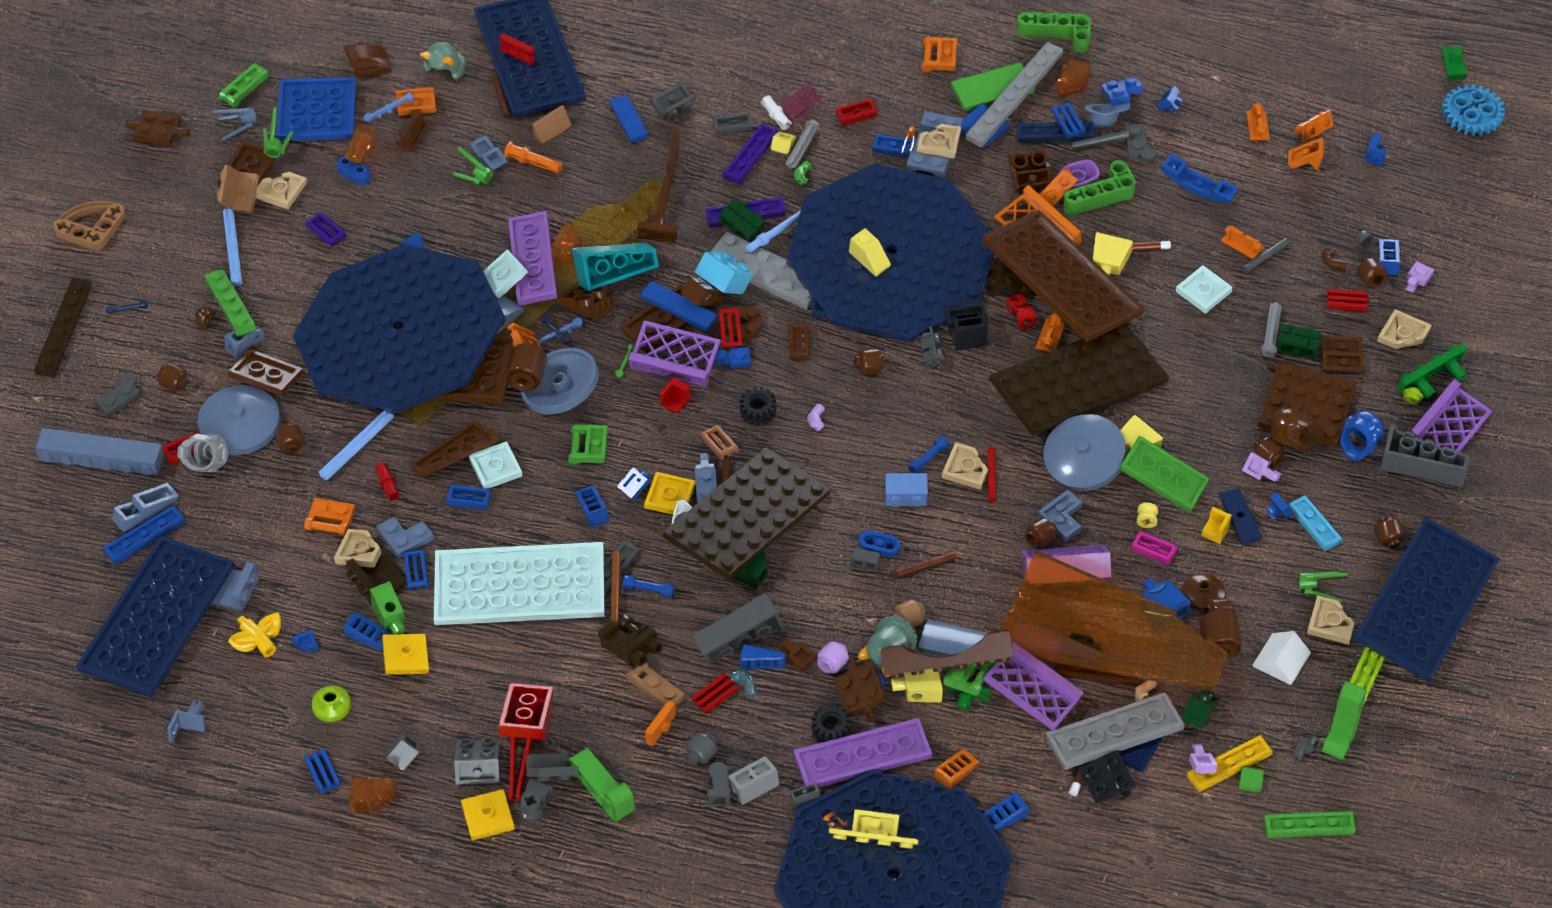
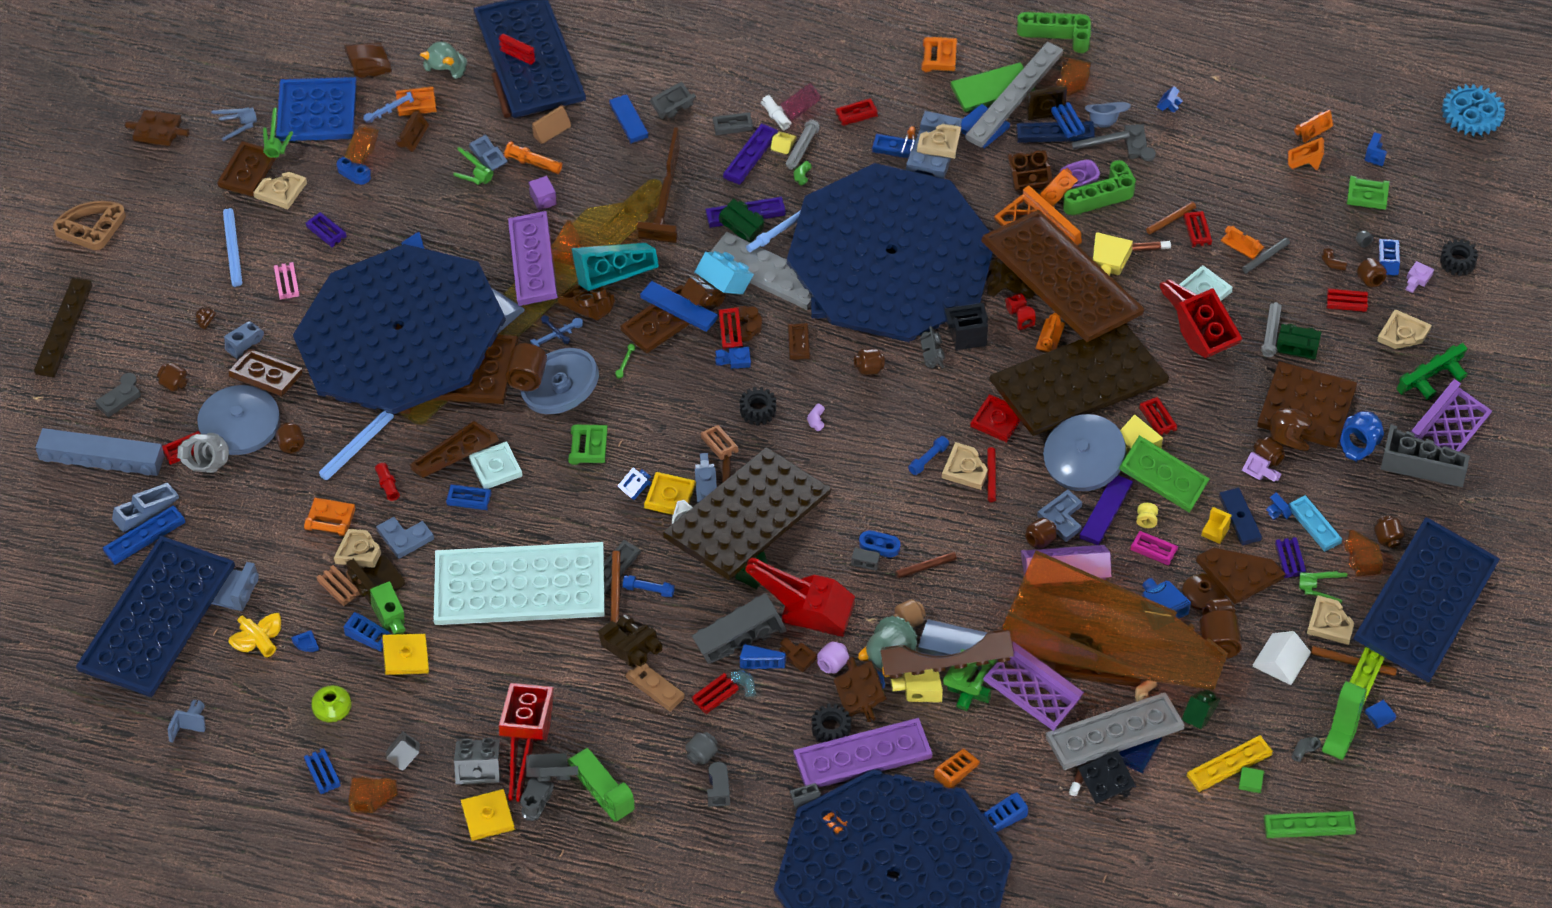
(143, 304): dark blue hinge -> none
(230, 302): bright green plate -> none
(237, 190): medium nougat bracket -> none
(243, 85): bright green plate -> none
(284, 269): none -> bright pink tile
(328, 575): none -> nougat tile
(417, 583): blue tile -> none
(504, 273): light aqua plate -> none
(522, 335): orange plate -> none
(542, 193): none -> medium lavender brick
(593, 506): blue slope -> none
(660, 723): orange plate -> none
(673, 369): medium lavender fence -> none
(675, 395): red panel -> none
(754, 780): light grey hinge -> none
(810, 601): none -> red slope
(869, 252): light yellow slope -> none
(874, 826): light yellow bracket -> none
(906, 489): medium blue brick -> none
(995, 419): none -> red tile
(1044, 99): none -> dark brown slope
(1106, 510): none -> dark purple tile
(1120, 91): blue plate -> none
(1164, 428): none -> red tile
(1170, 218): none -> dark orange bar
(1197, 183): blue slope -> none
(1200, 240): none -> red tile
(1201, 761): lavender plate -> none
(1202, 319): none -> red slope
(1239, 573): none -> reddish brown plate
(1257, 123): orange hinge -> none
(1287, 544): none -> dark purple tile
(1341, 354): reddish brown slope -> none
(1348, 659): none -> dark orange bar
(1364, 554): none -> clear orange slope
(1368, 193): none -> bright green plate
(1380, 714): none -> blue tile
(1412, 395): lime plate -> none
(1453, 63): green tile -> none
(1459, 248): none -> black tyre

